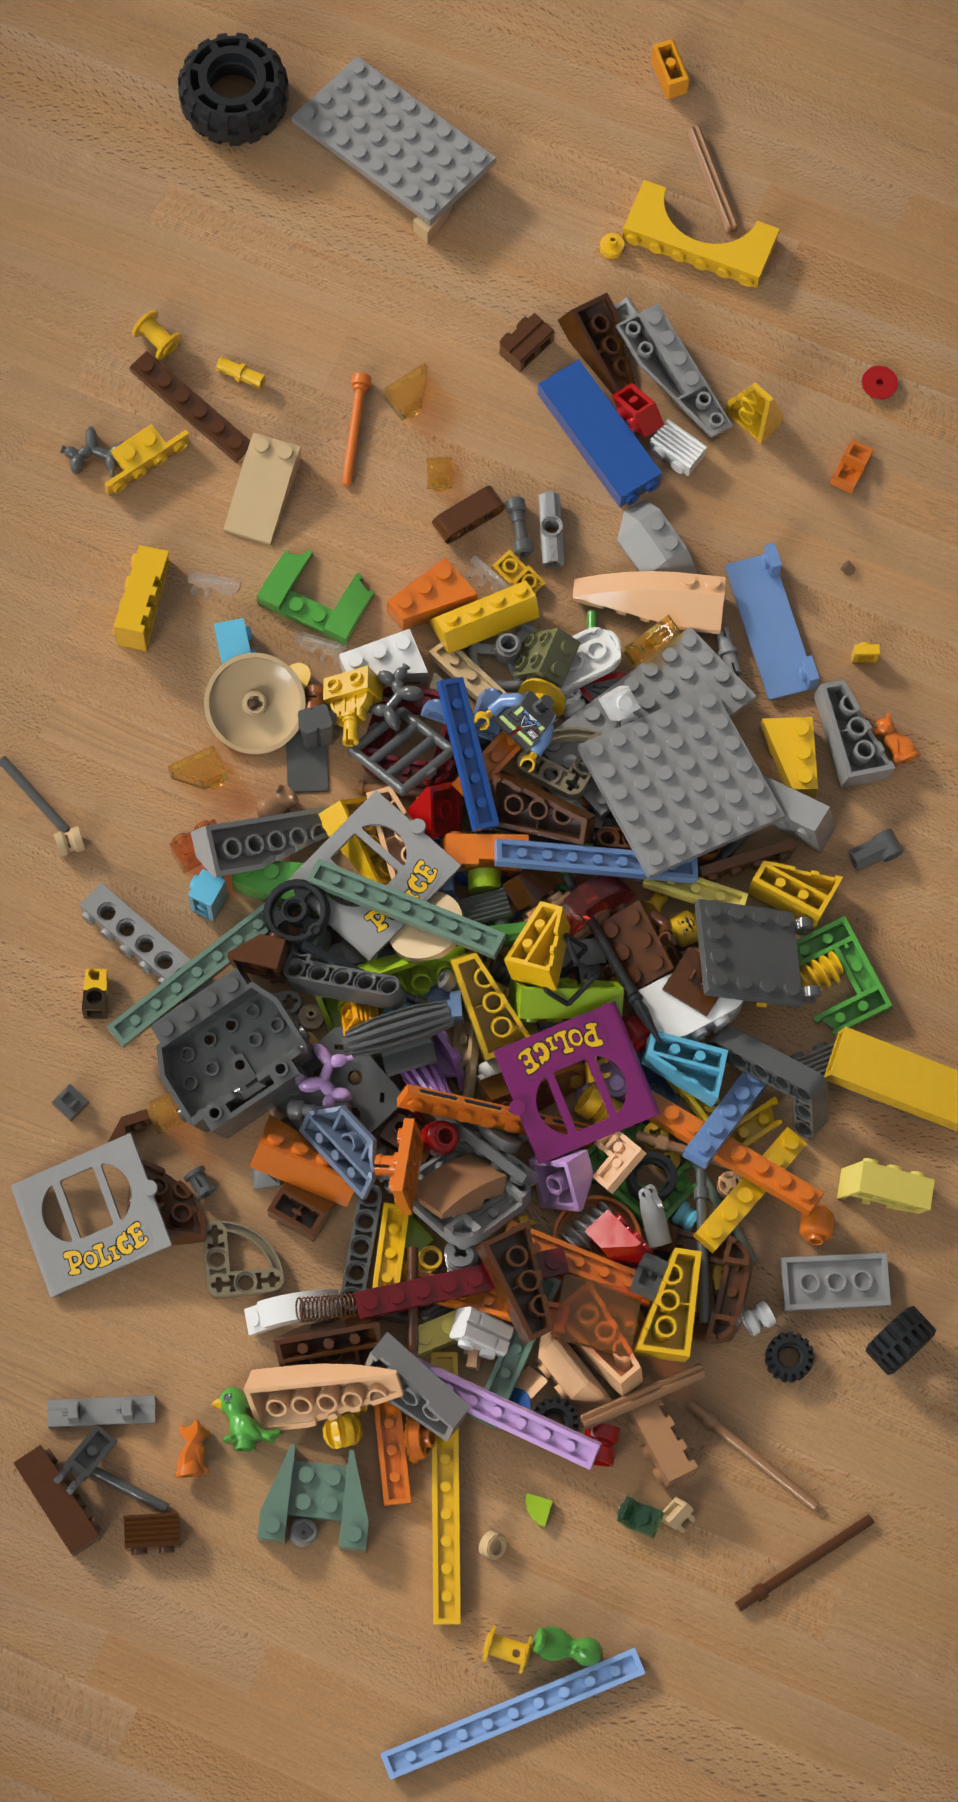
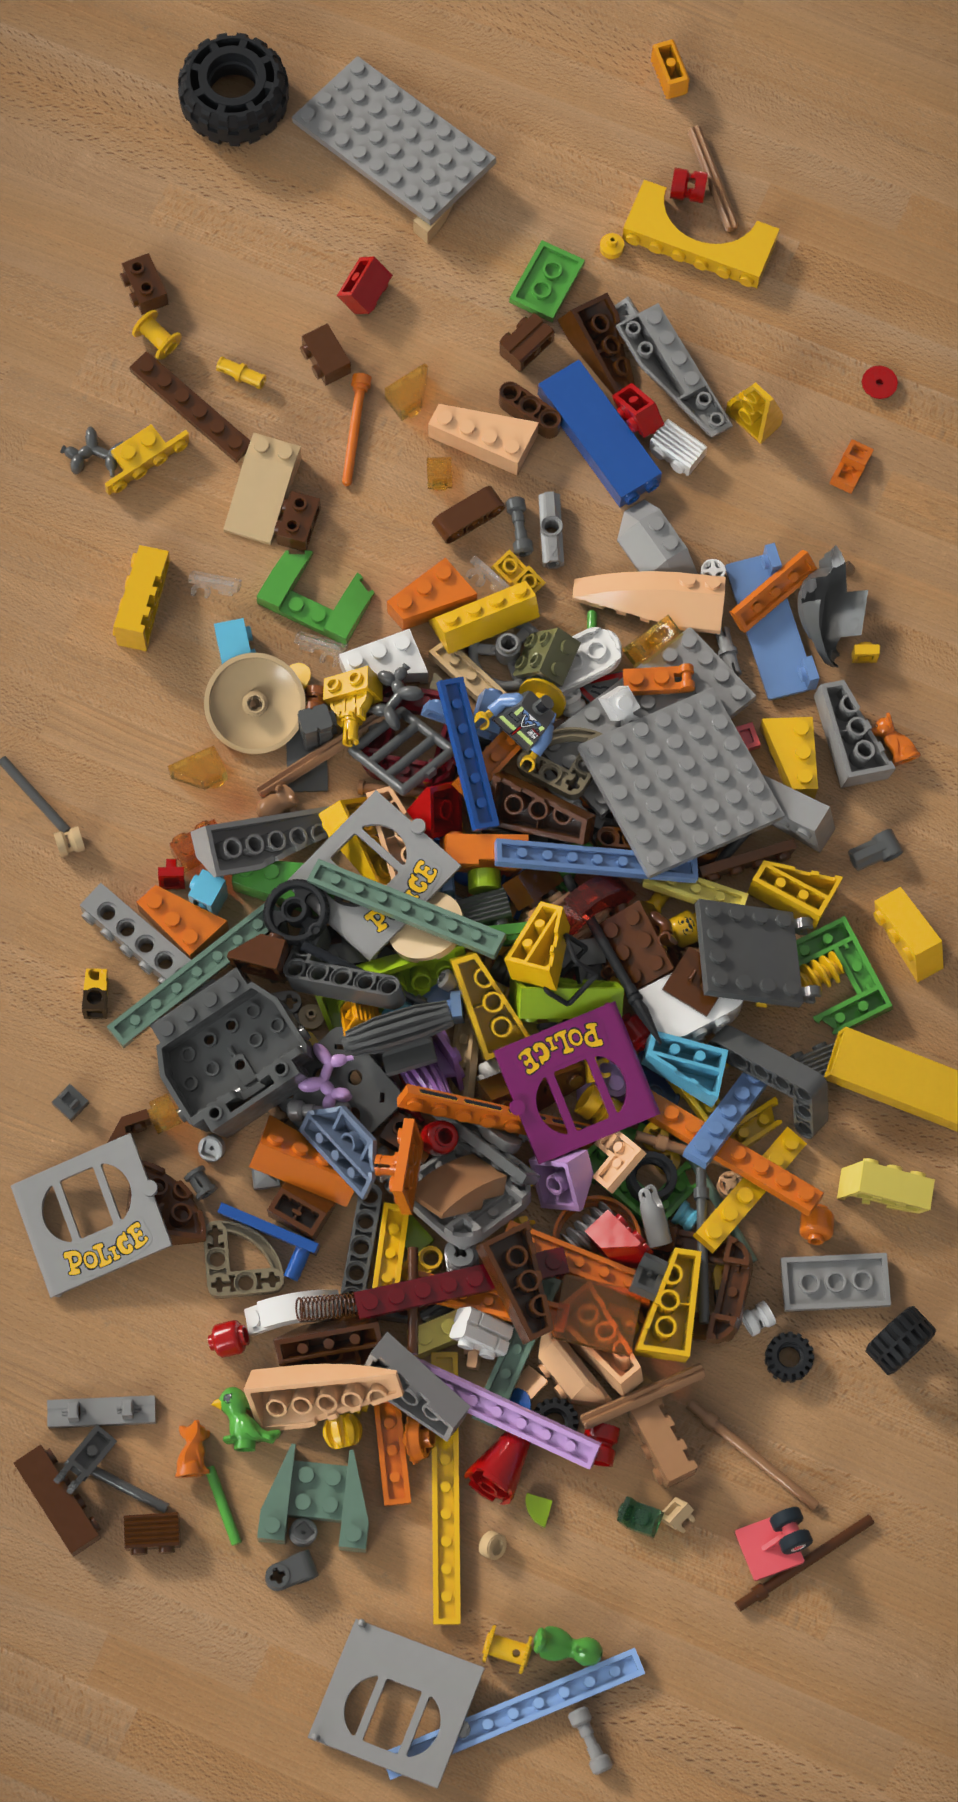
(145, 284): none -> reddish brown brick
(171, 876): none -> red tile
(181, 921): none -> orange wedge
(211, 1148): none -> light grey tile
(223, 1506): none -> bright green bar
(229, 1338): none -> red head
(296, 1568): none -> dark grey piece
(297, 521): none -> reddish brown brick
(302, 1245): none -> blue piece
(312, 759): none -> medium nougat axle
(326, 355): none -> reddish brown brick
(364, 285): none -> red brick
(392, 1657): none -> light grey door
(484, 435): none -> light nougat wedge
(499, 1468): none -> red cone
(525, 399): none -> reddish brown beam
(547, 281): none -> bright green plate
(581, 1720): none -> light grey piece
(659, 680): none -> orange plate
(680, 183): none -> red wheel
(713, 567): none -> white wheel
(749, 736): none -> coral plate
(773, 591): none -> orange plate
(774, 1543): none -> coral plate
(828, 608): none -> dark grey animal
(910, 934): none -> yellow wedge

